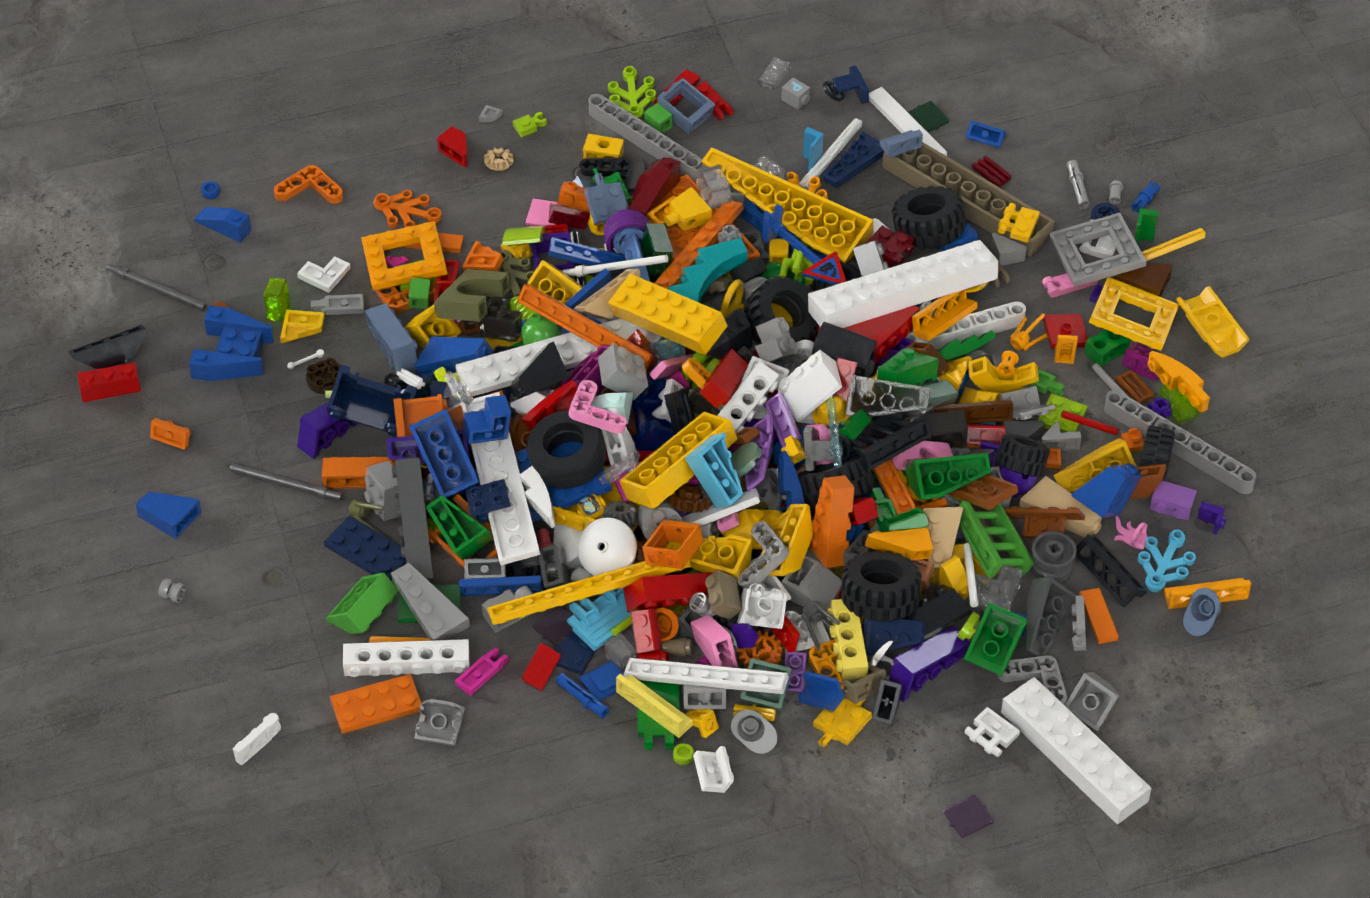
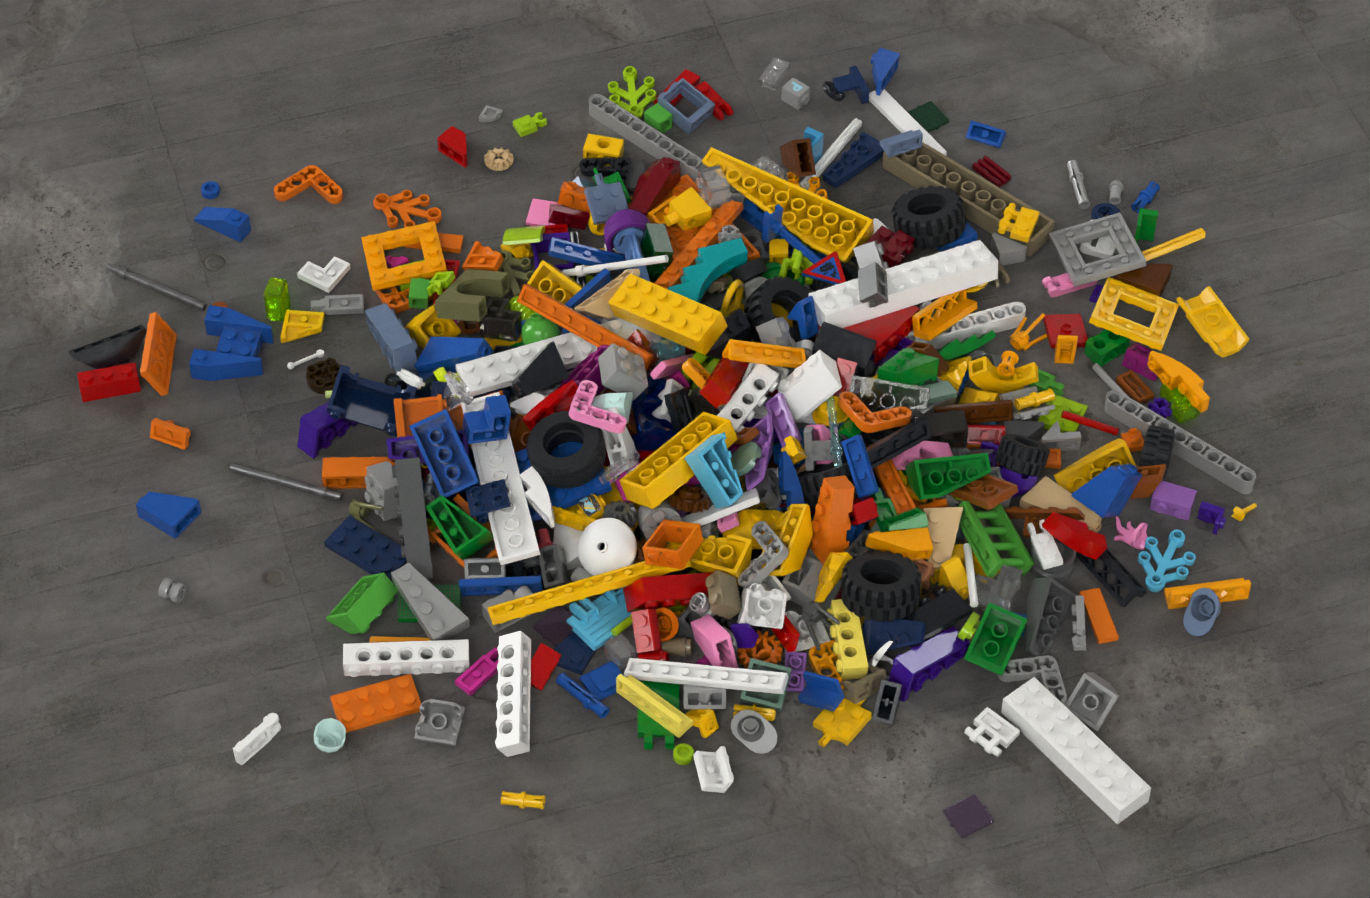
(158, 354): none -> orange plate
(329, 735): none -> light aqua hair
(440, 281): none -> lime plate
(513, 694): none -> white brick
(523, 800): none -> yellow pin
(764, 353): none -> light orange fence
(798, 157): none -> reddish brown slope
(805, 313): none -> blue slope
(831, 574): none -> yellow slope
(860, 466): none -> blue tile
(869, 421): none -> orange beam
(873, 285): none -> hinge
(884, 66): none -> blue slope
(1034, 399): none -> yellow pin
(1045, 547): none -> white hinge
(1075, 535): none -> red slope
(1239, 513): none -> yellow hand

